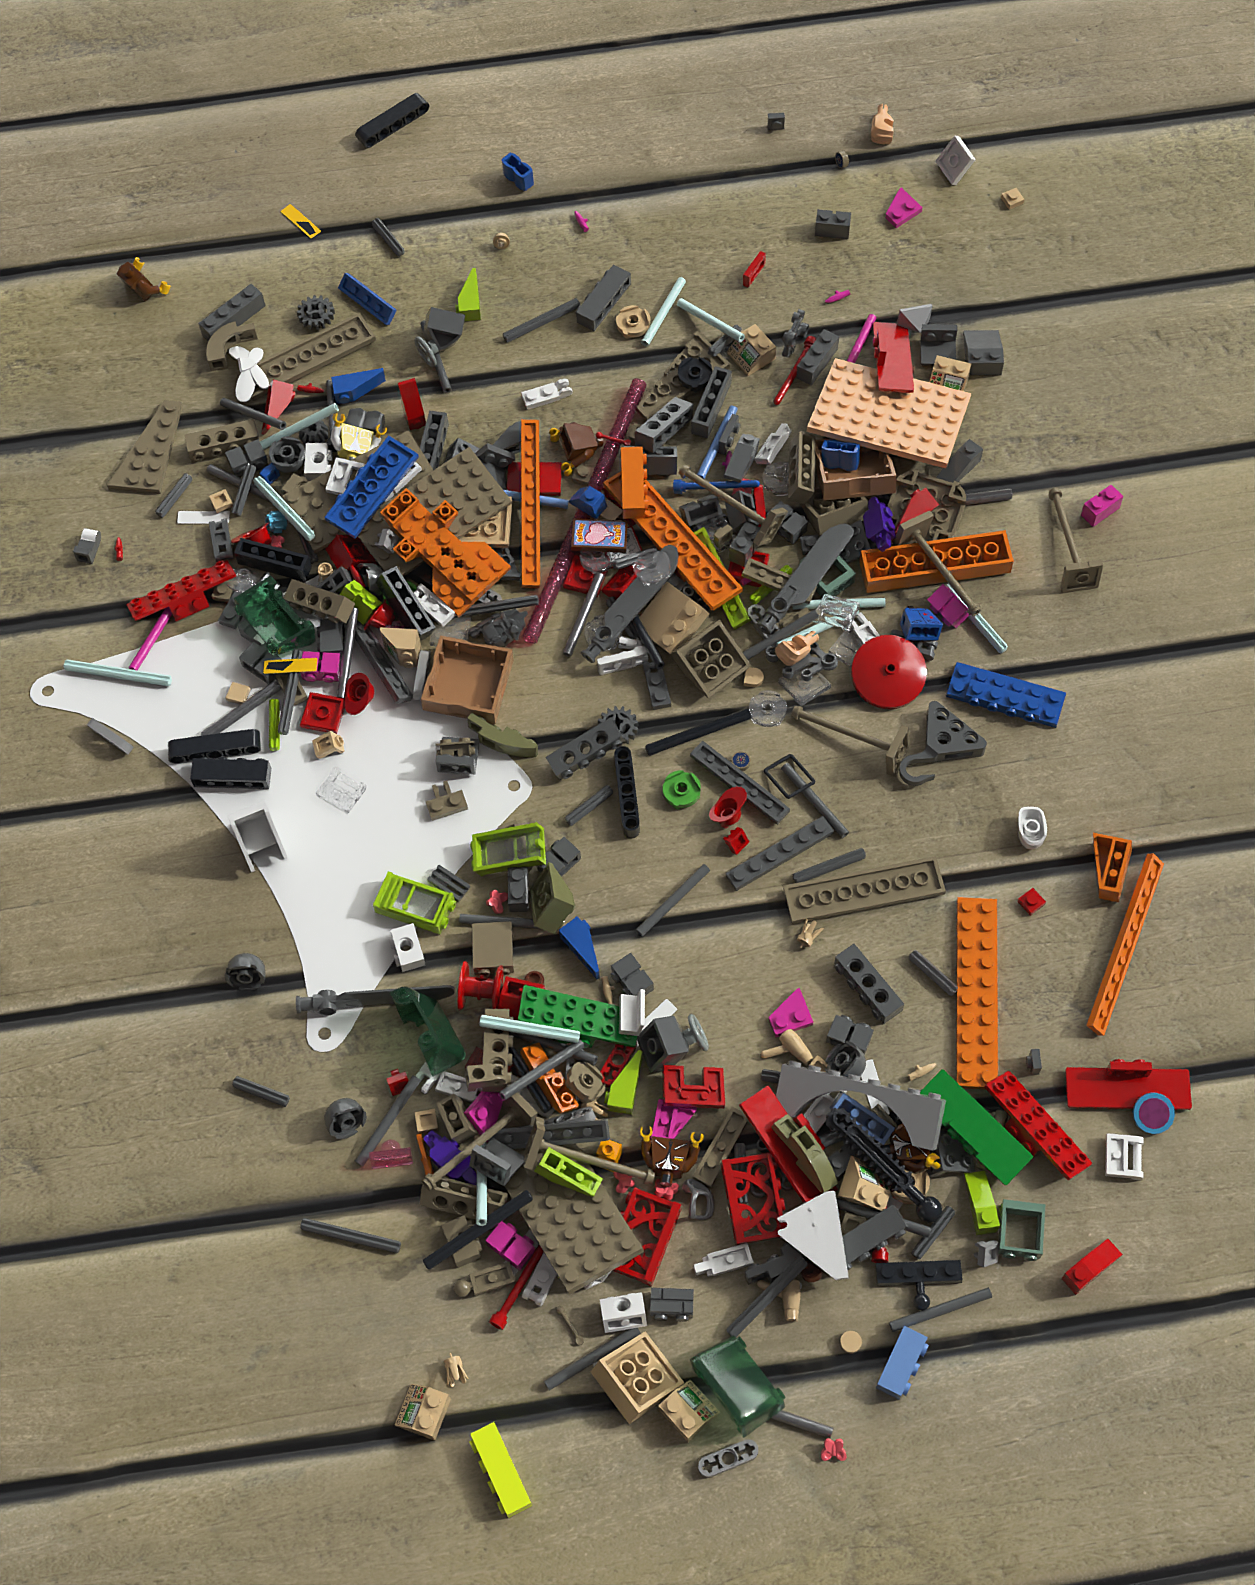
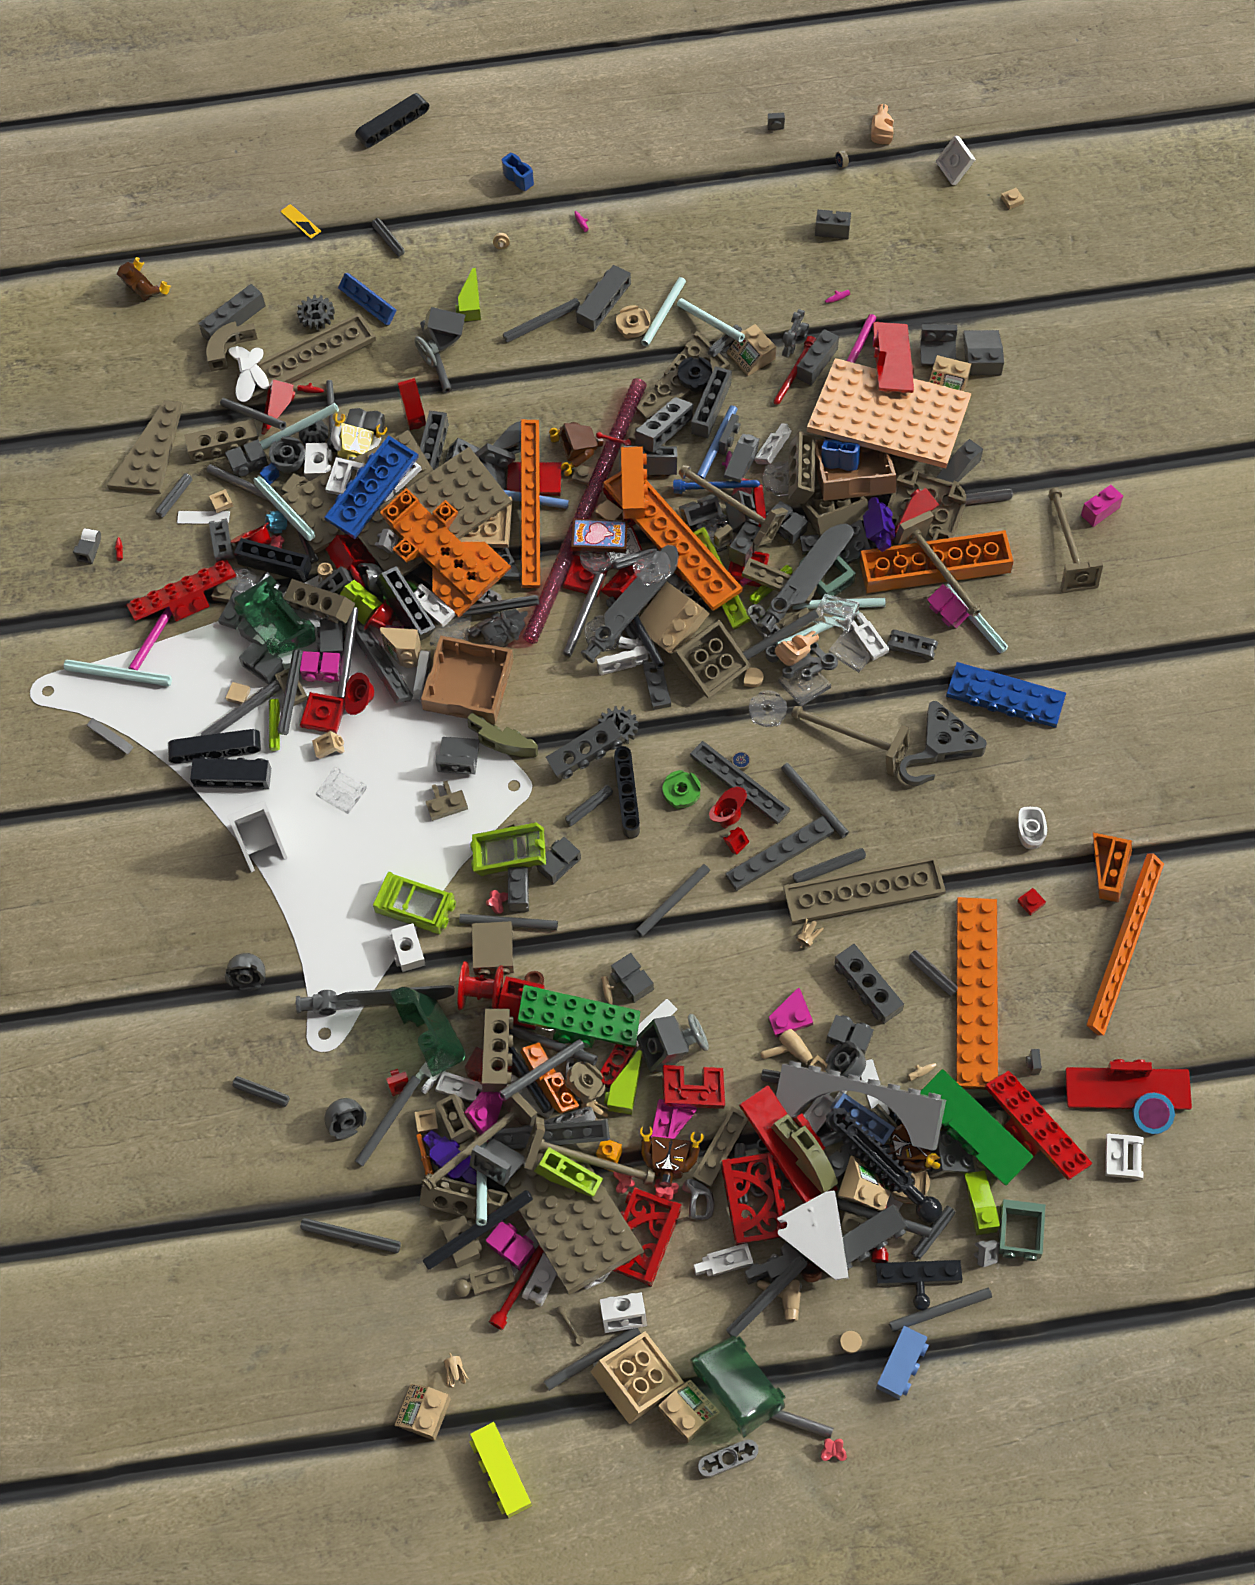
(243, 489): dark grey axle -> none
(290, 665): yellow sticker -> none
(354, 385): blue slope -> none
(391, 1155): clear pink tile -> none
(435, 873): dark grey tile -> none
(463, 747): dark tan hinge -> none
(484, 1076): dark tan leg -> none
(529, 1028): light aqua axle -> none
(546, 394): white hinge -> none
(550, 900): olive slope -> none
(578, 939): blue slope -> none
(589, 501): blue slope -> none
(632, 1013): white panel -> none
(672, 1304): dark grey brick -> none
(698, 731): black axle -> none
(754, 269): red tile -> none
(799, 765): black piece -> none
(885, 687): red dish -> none
(902, 209): dark pink wing -> none
(914, 317): light grey slope -> none
(920, 624): blue torso -> none
(1091, 1266): red slope -> none

